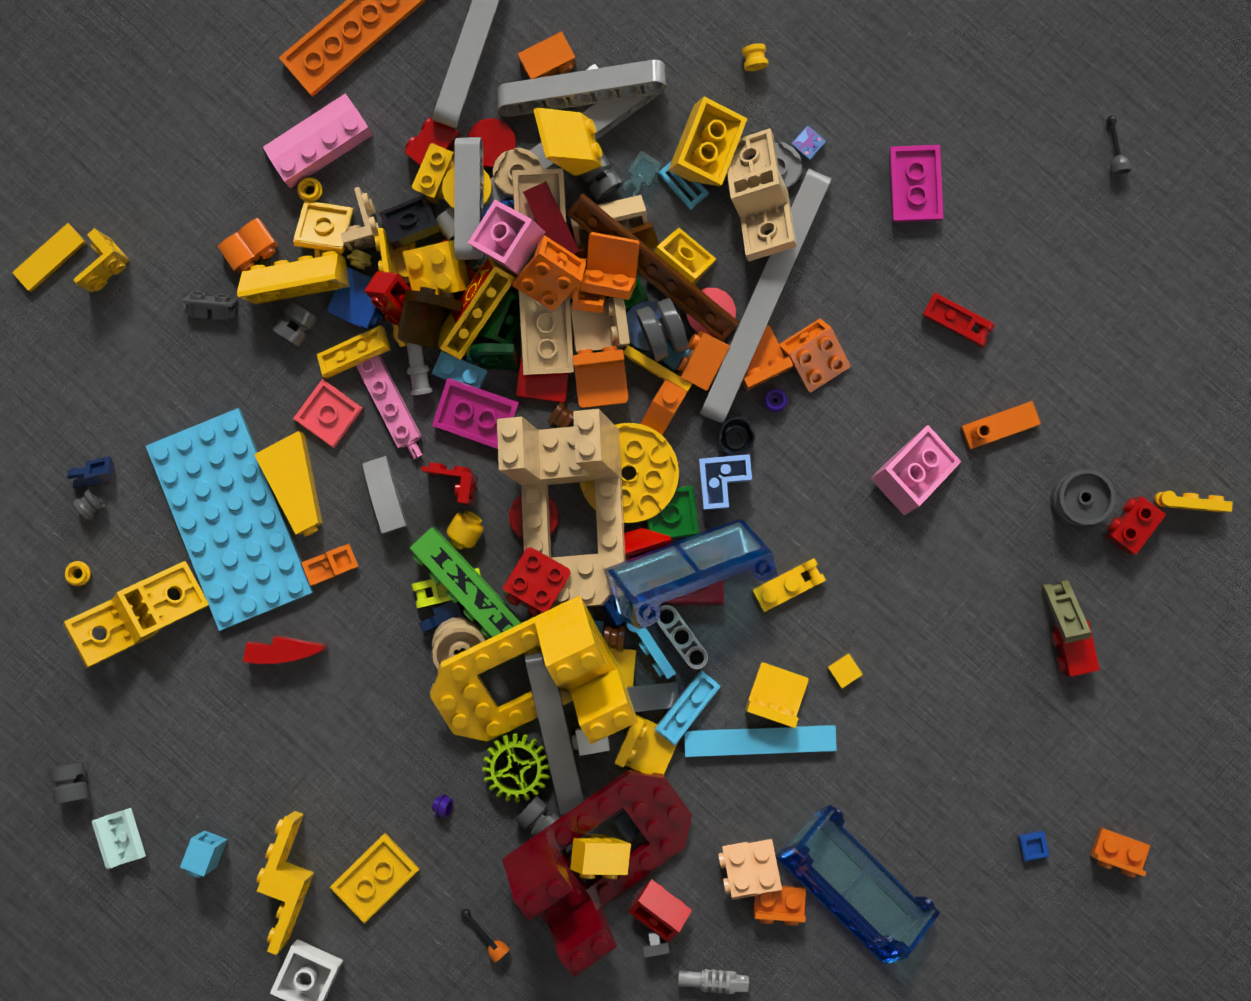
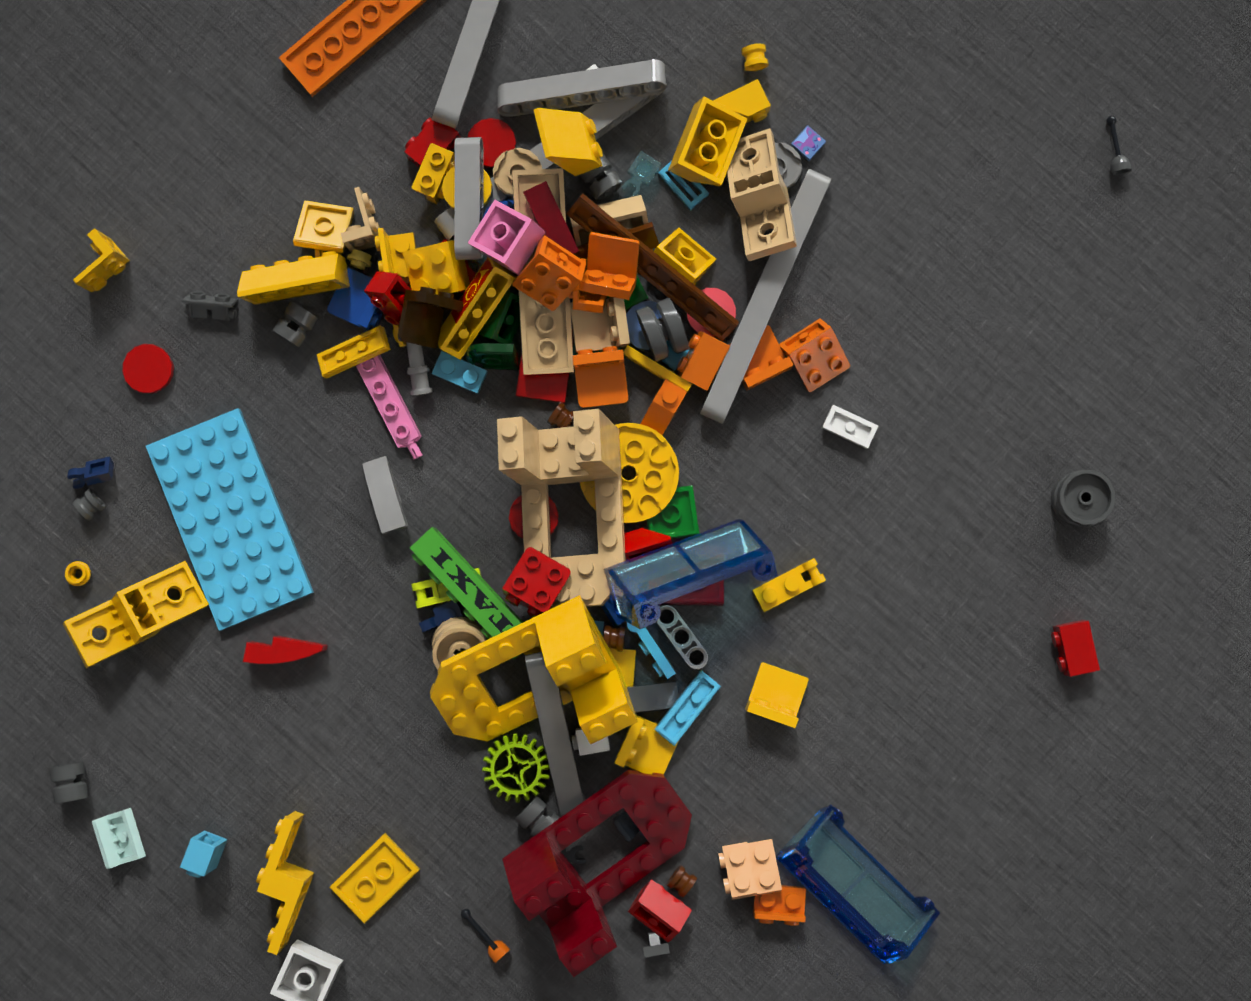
(49, 257): yellow tile -> none
(148, 368): none -> red tile
(248, 246): orange brick -> none
(292, 481): yellow slope -> none
(305, 184): yellow plate -> none
(317, 141): bright pink slope -> none
(328, 413): coral tile -> none
(329, 564): orange slope -> none
(409, 222): black plate -> none
(442, 806): dark purple plate -> none
(464, 489): red bracket -> none
(465, 530): yellow head -> none
(472, 412): dark pink plate -> none
(548, 58): orange brick -> none
(600, 856): yellow brick -> none
(681, 881): none -> reddish brown wheel
(714, 981): light grey hinge -> none
(715, 475): light blue brick -> none
(736, 436): black hair -> none
(747, 101): none -> yellow slope
(760, 740): medium azure tile -> none
(779, 395): dark purple plate -> none
(845, 670): yellow tile -> none
(850, 426): none -> white plate
(916, 183): dark pink plate -> none
(916, 470): bright pink slope -> none
(957, 319): red plate -> none
(1000, 425): orange piece -> none
(1033, 846): blue tile -> none
(1066, 611): olive plate -> none
(1120, 851): orange bracket -> none
(1134, 525): red brick -> none
(1192, 502): yellow plate -> none

